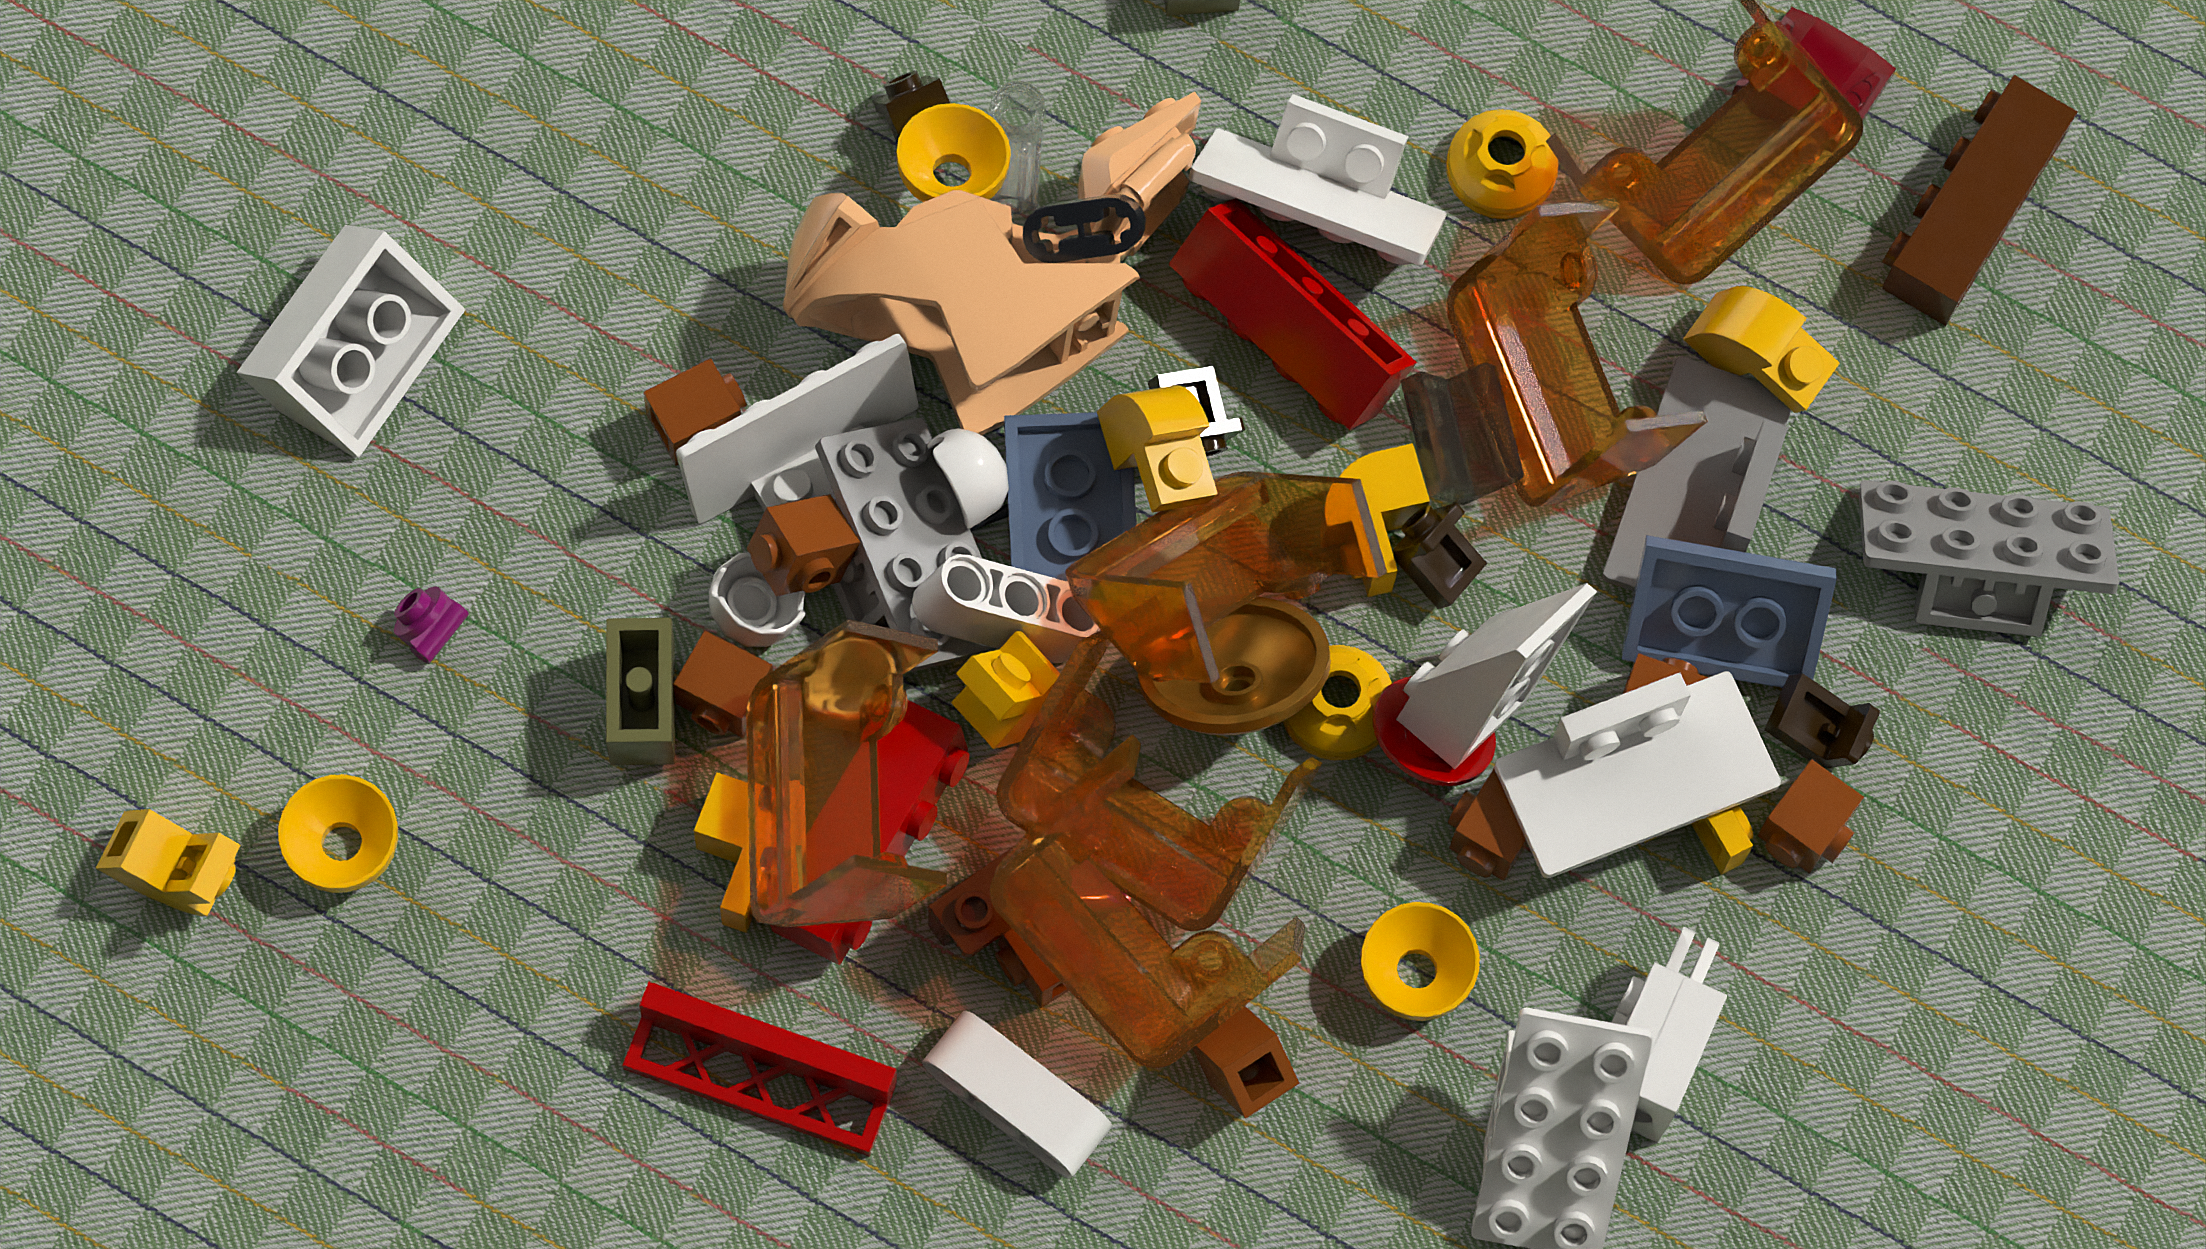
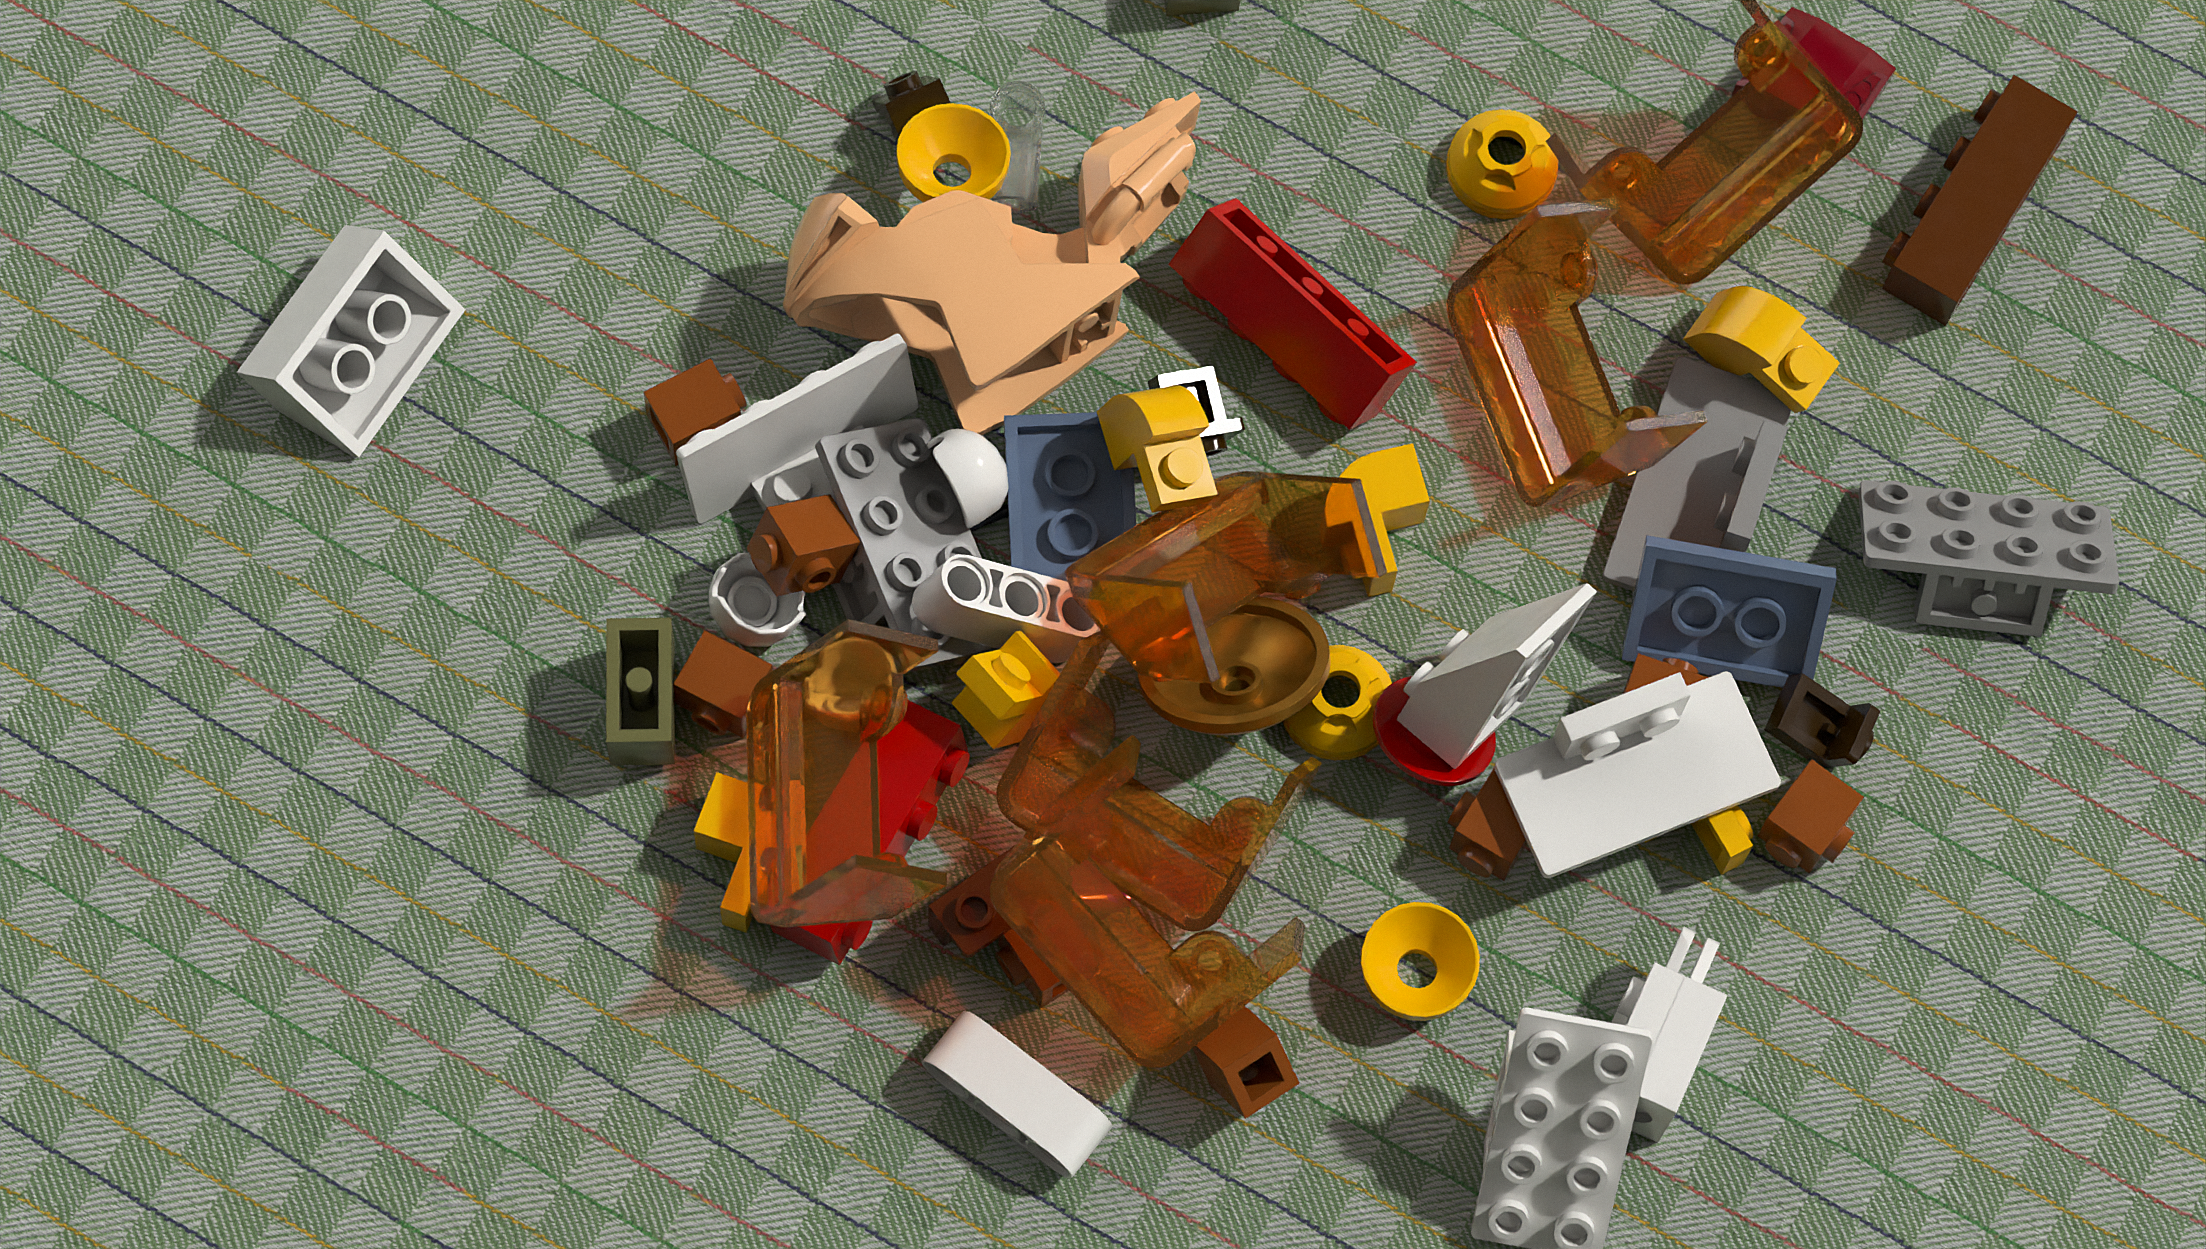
(169, 861): yellow brick -> none
(332, 804): yellow piece -> none
(427, 621): magenta plate -> none
(767, 1045): red fence -> none
(1085, 243): black beam -> none
(1327, 175): white bracket -> none
(1438, 554): dark brown bracket -> none
(1462, 433): clear smoke panel -> none

